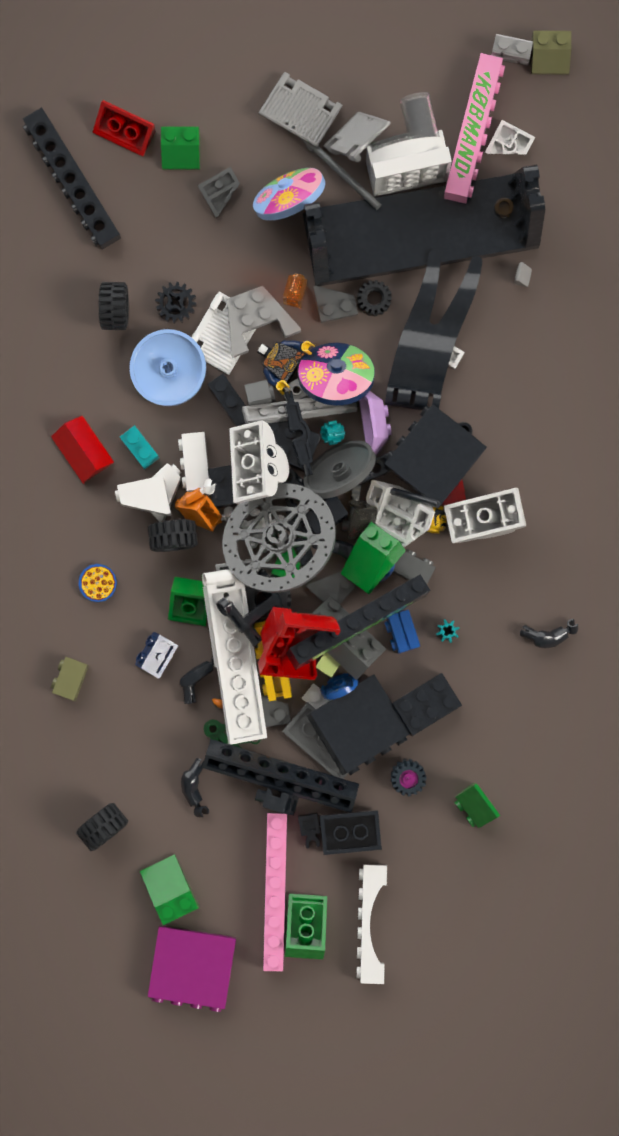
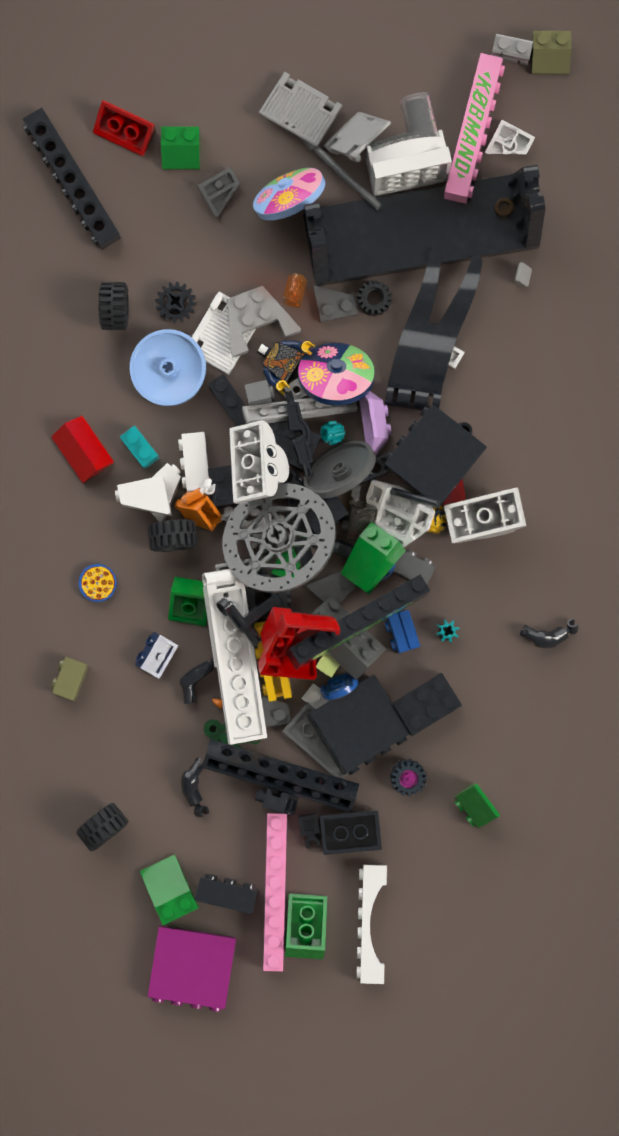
(226, 893): none -> black brick

